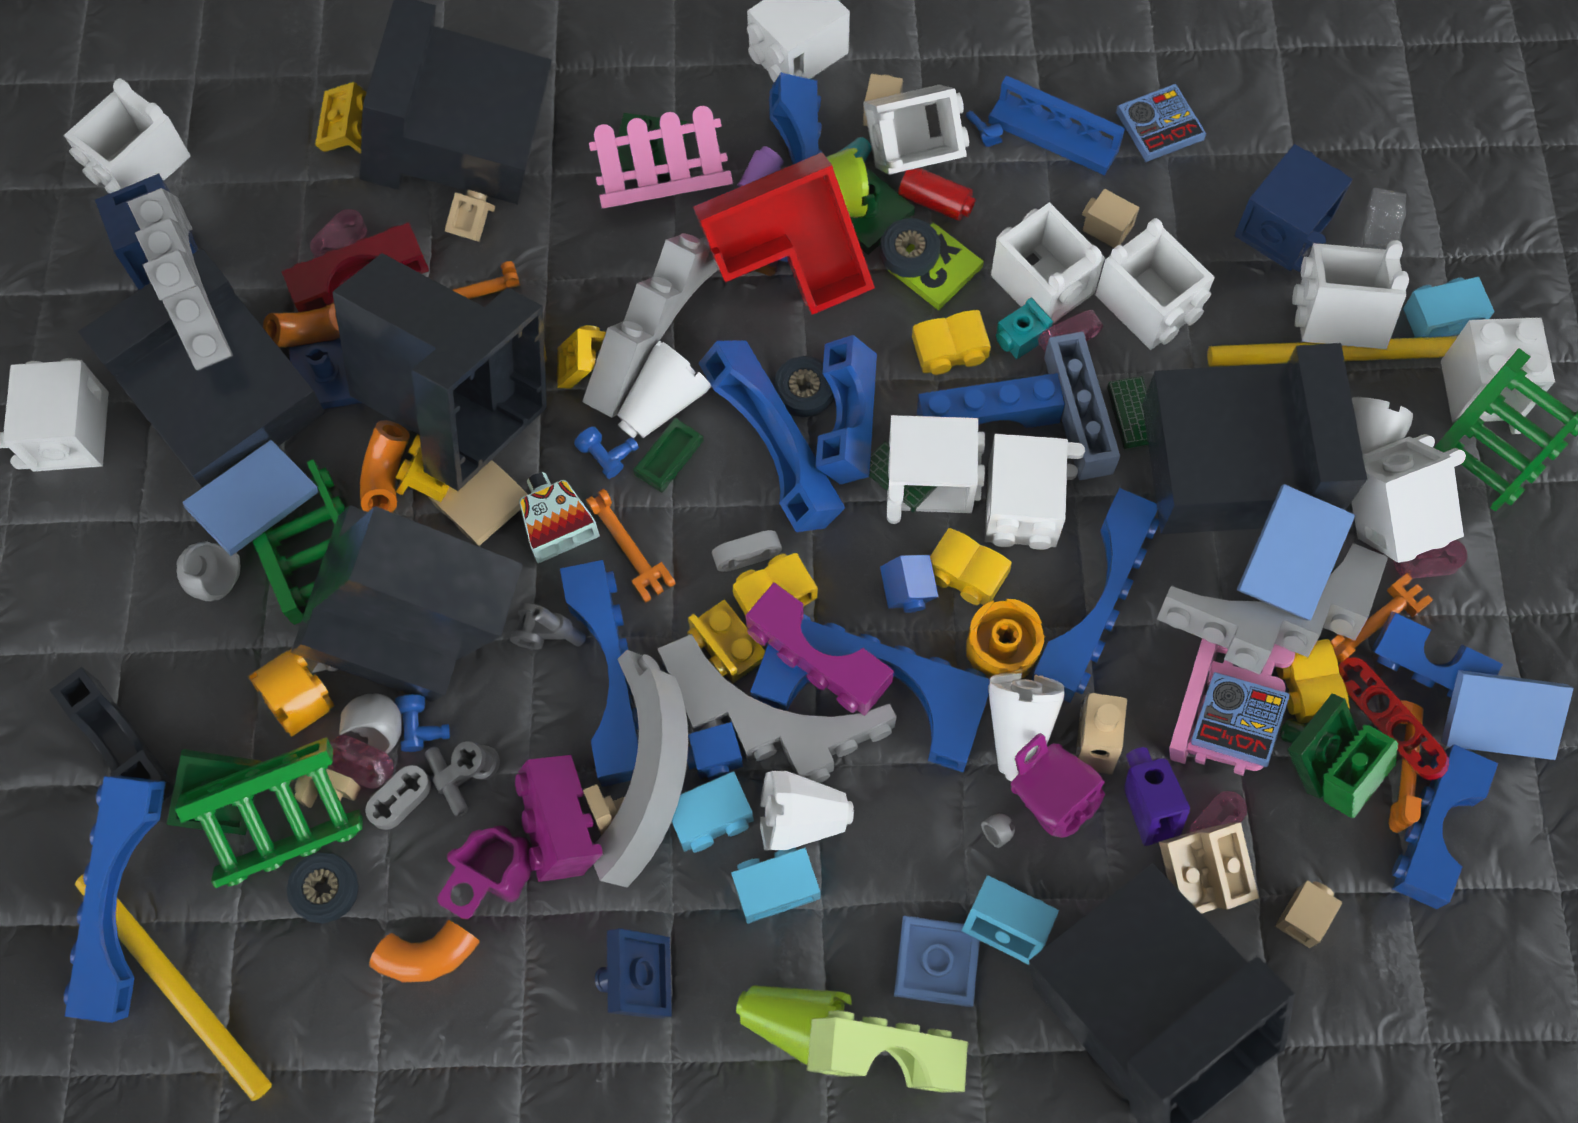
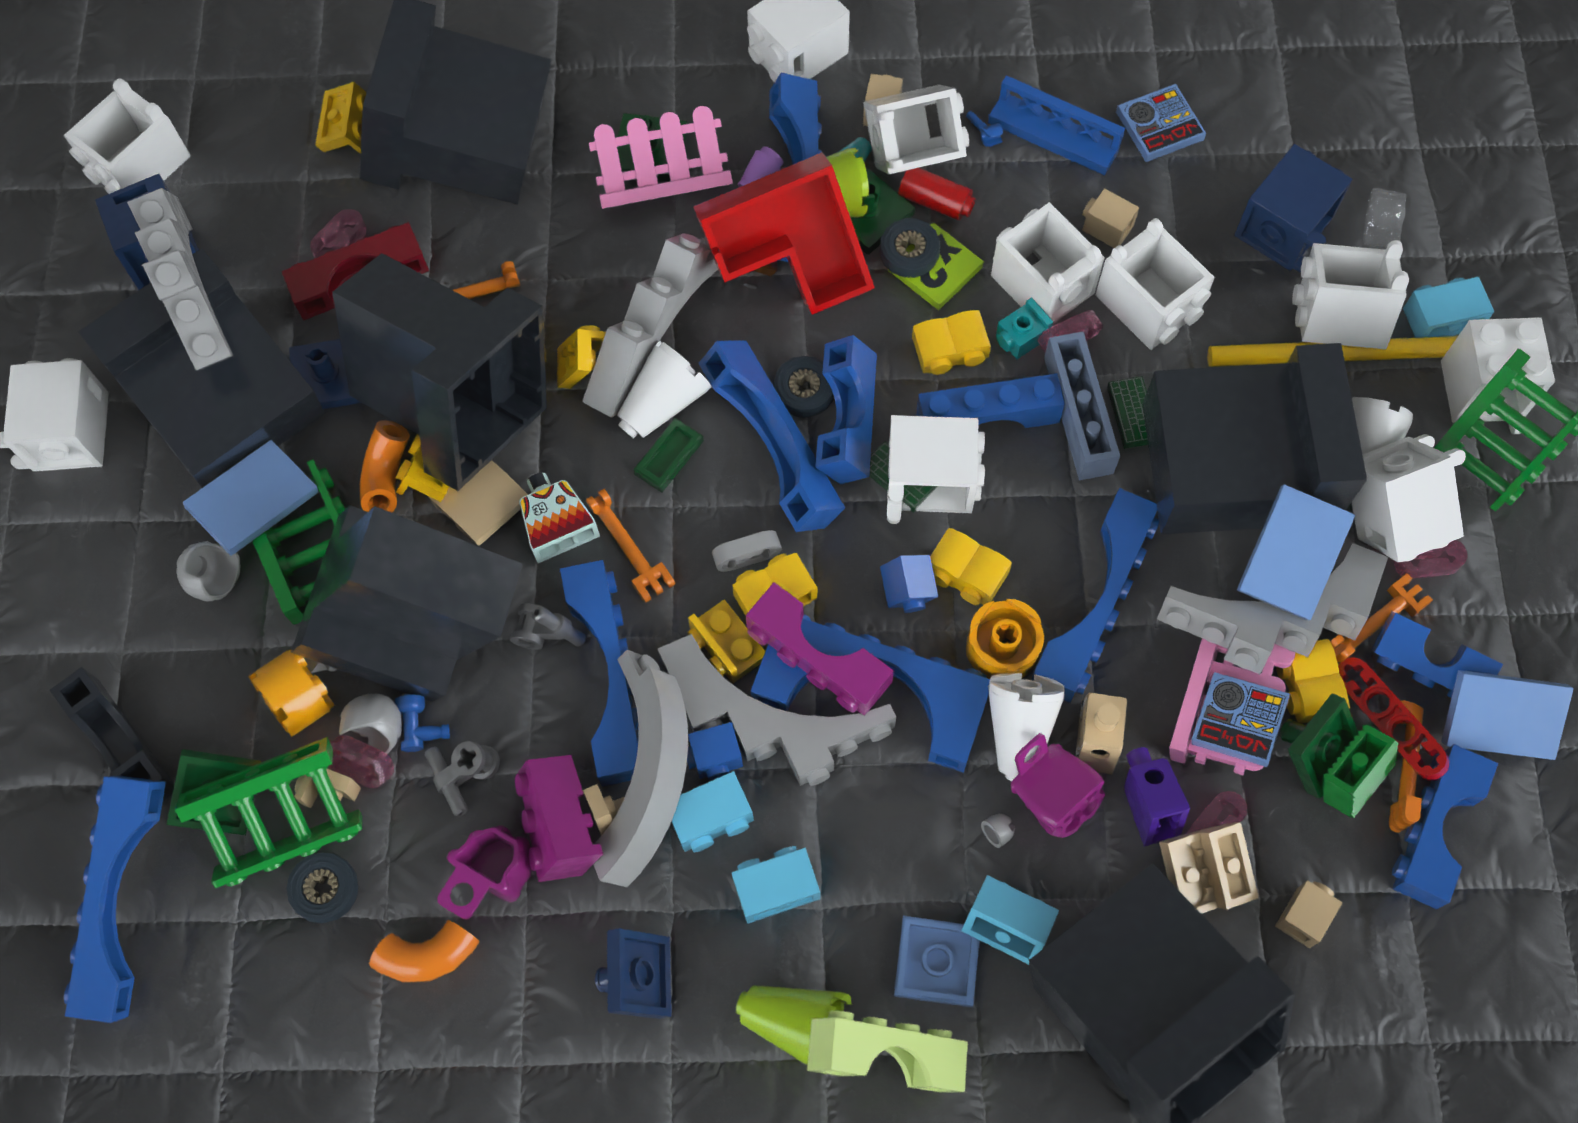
(188, 1002): yellow piece -> none
(302, 327): orange cylinder -> none
(404, 804): light grey beam -> none
(468, 215): tan bracket -> none
(590, 441): blue piece -> none
(800, 811): white cone -> none
(1028, 489): white container -> none

